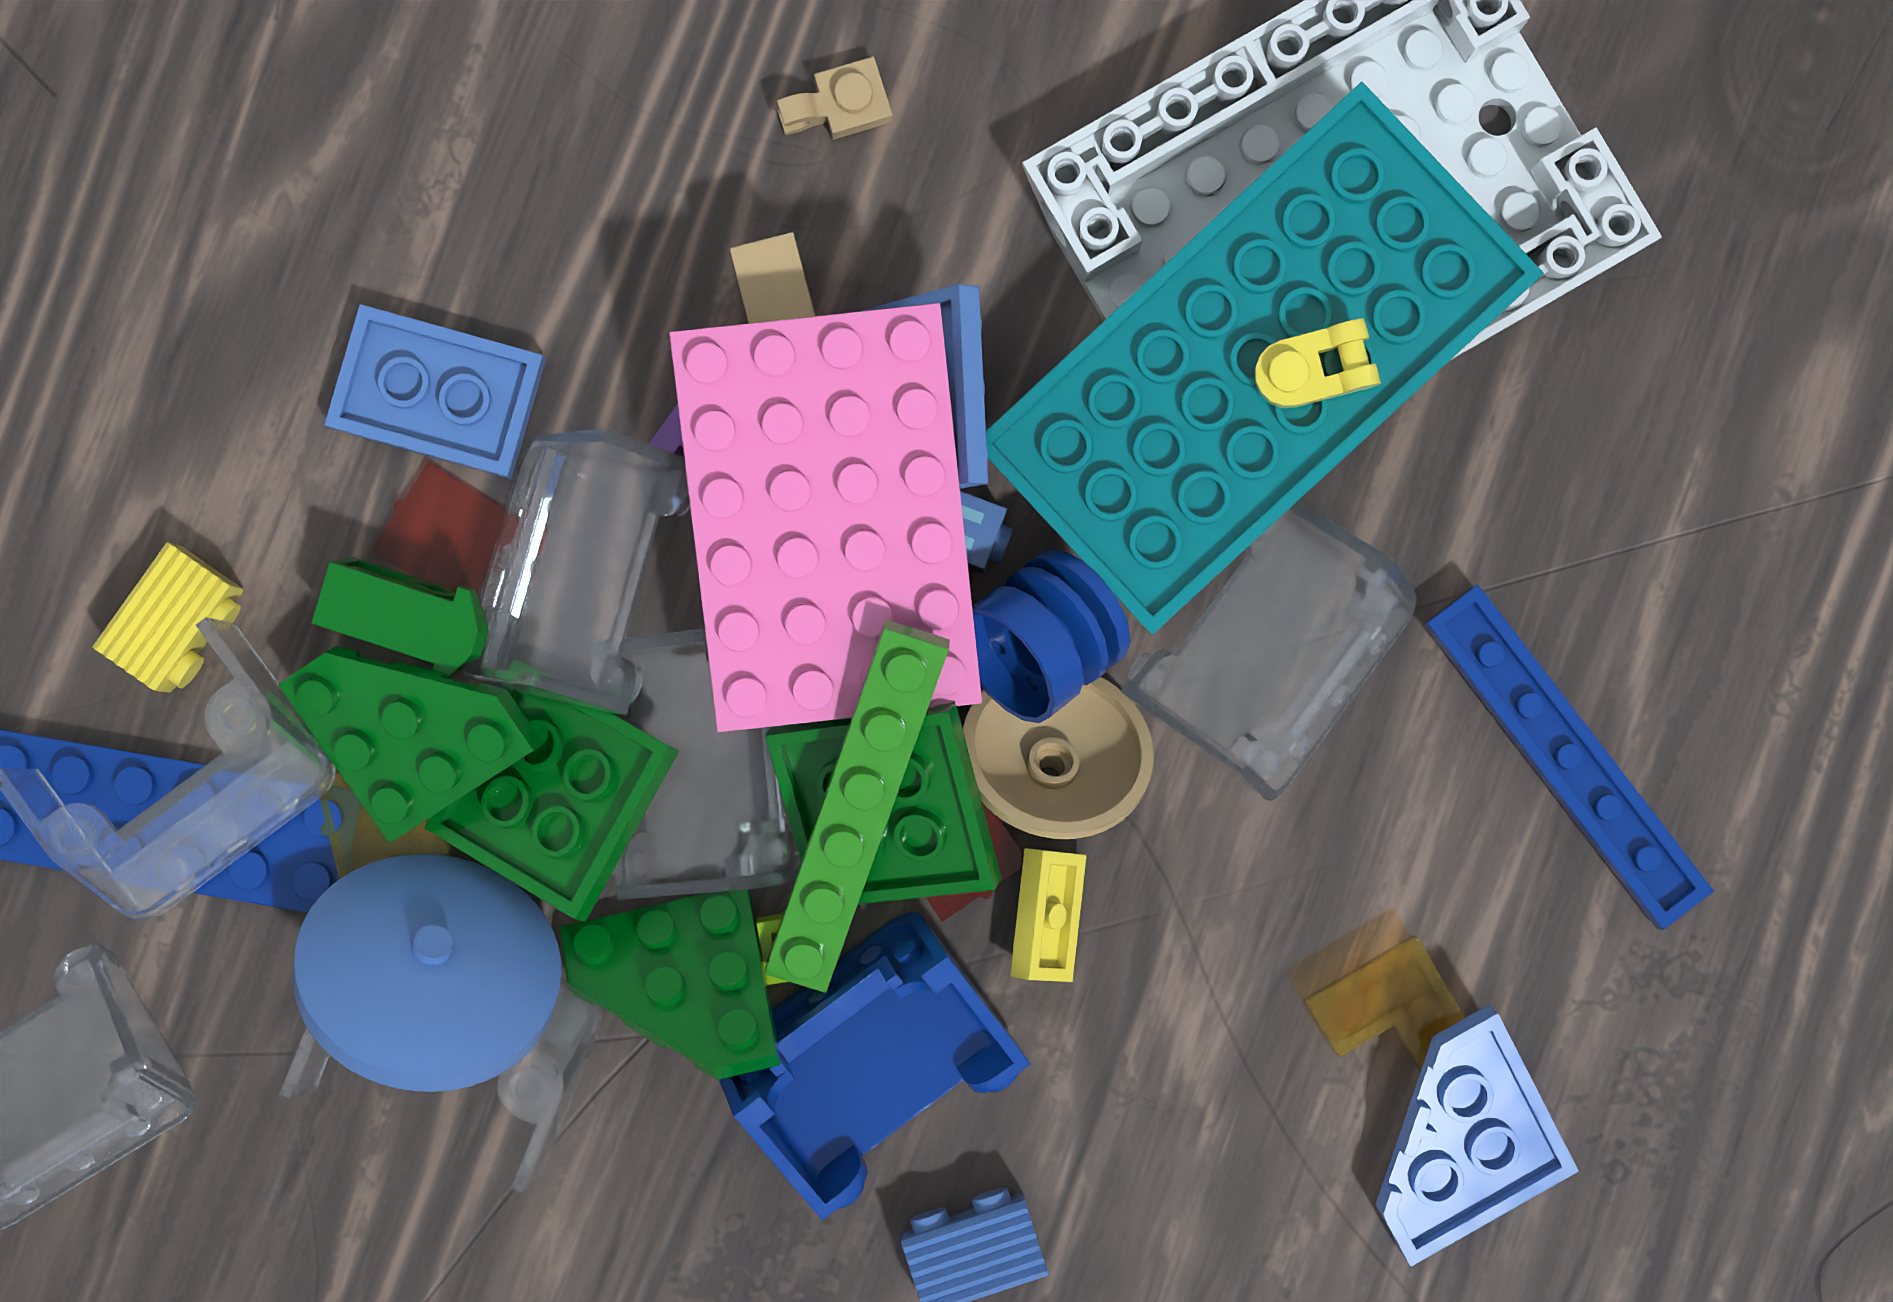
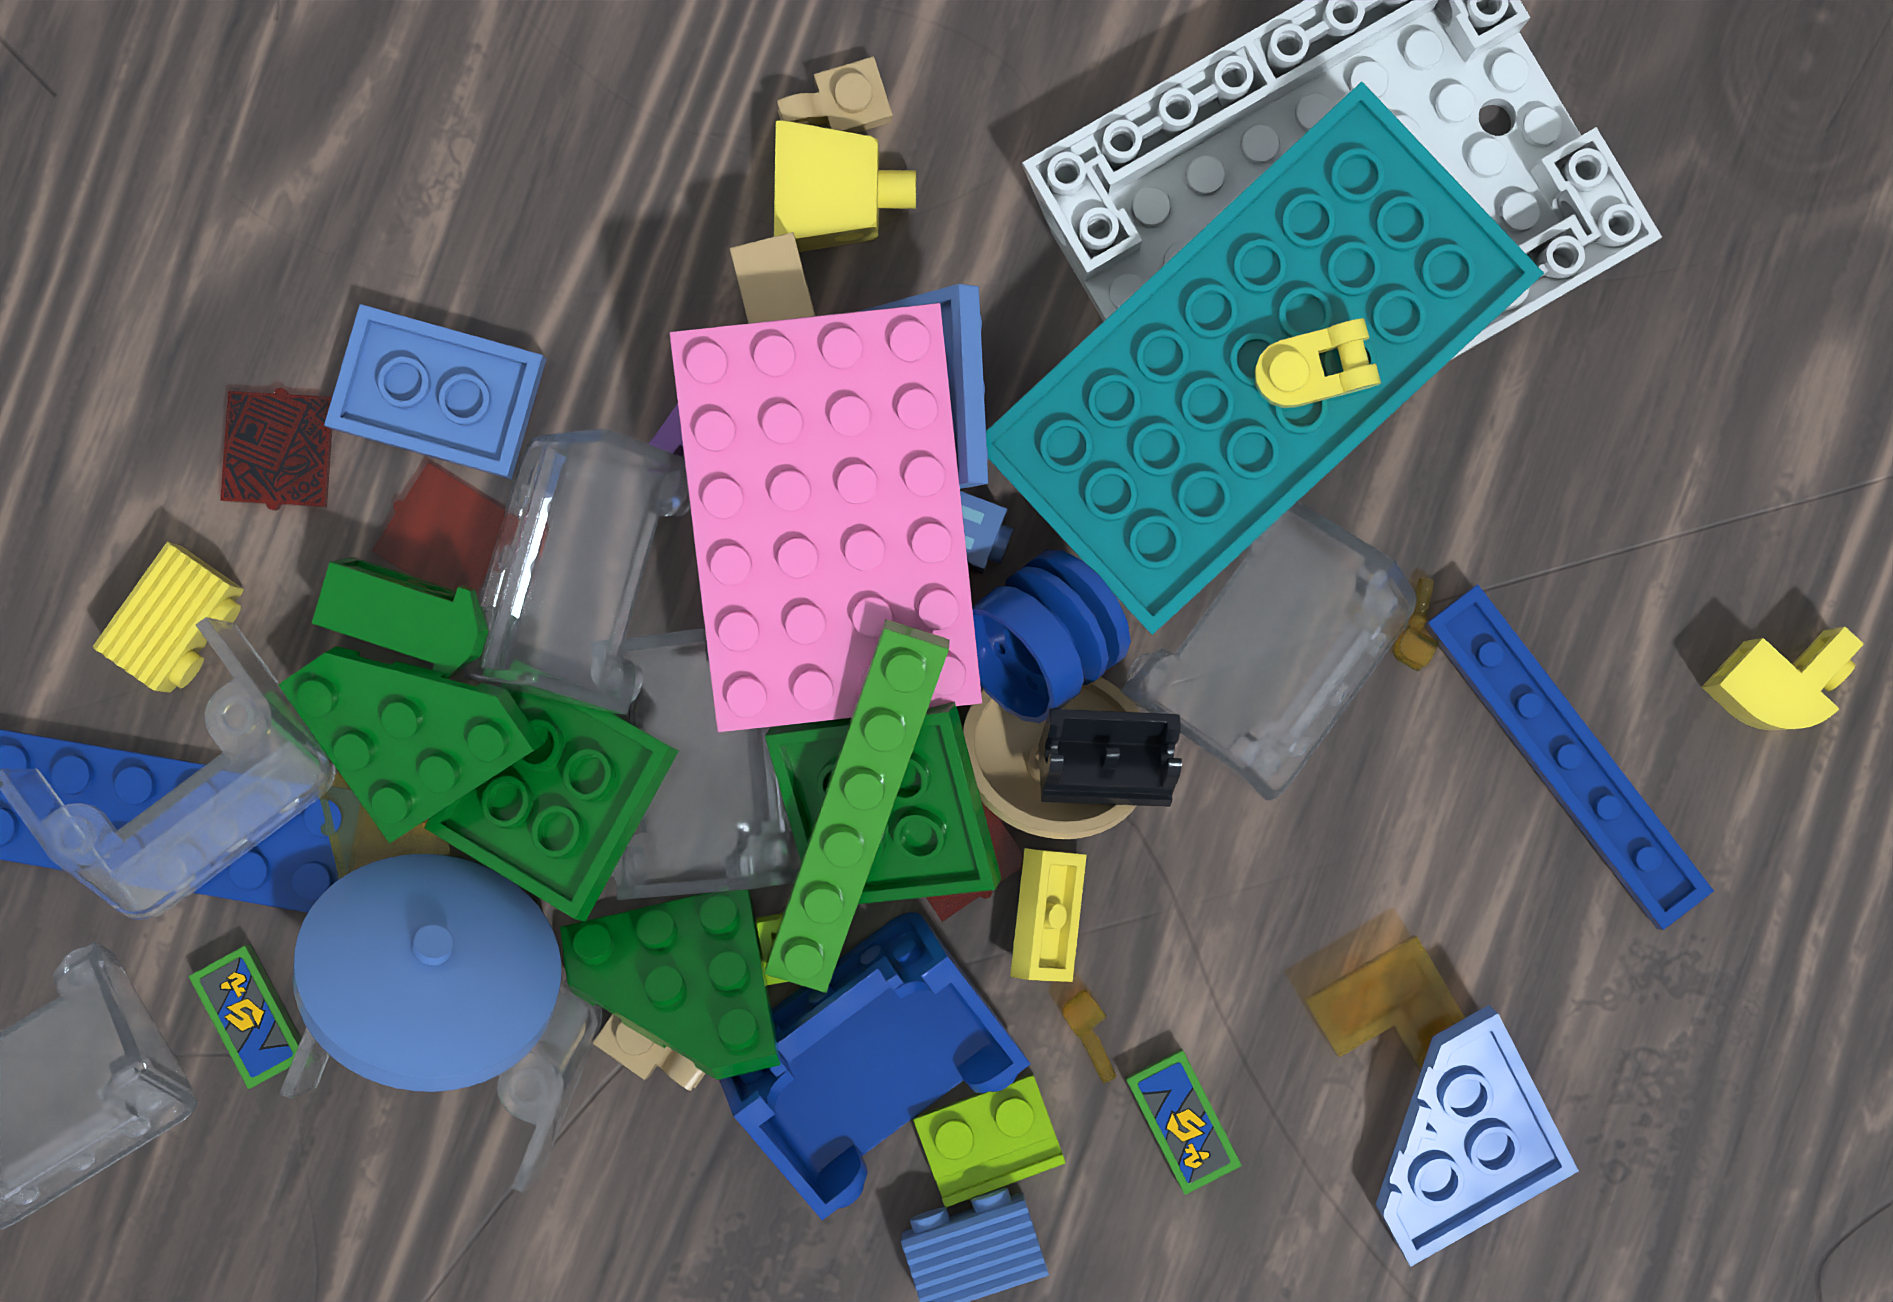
(248, 1015): none -> tile
(276, 449): none -> clear red piece
(644, 1056): none -> tan plate
(833, 186): none -> light yellow torso
(989, 1140): none -> lime plate
(1082, 1016): none -> clear yellow hand
(1109, 757): none -> black hinge
(1183, 1121): none -> tile
(1412, 645): none -> clear yellow hand
(1772, 693): none -> light yellow brick

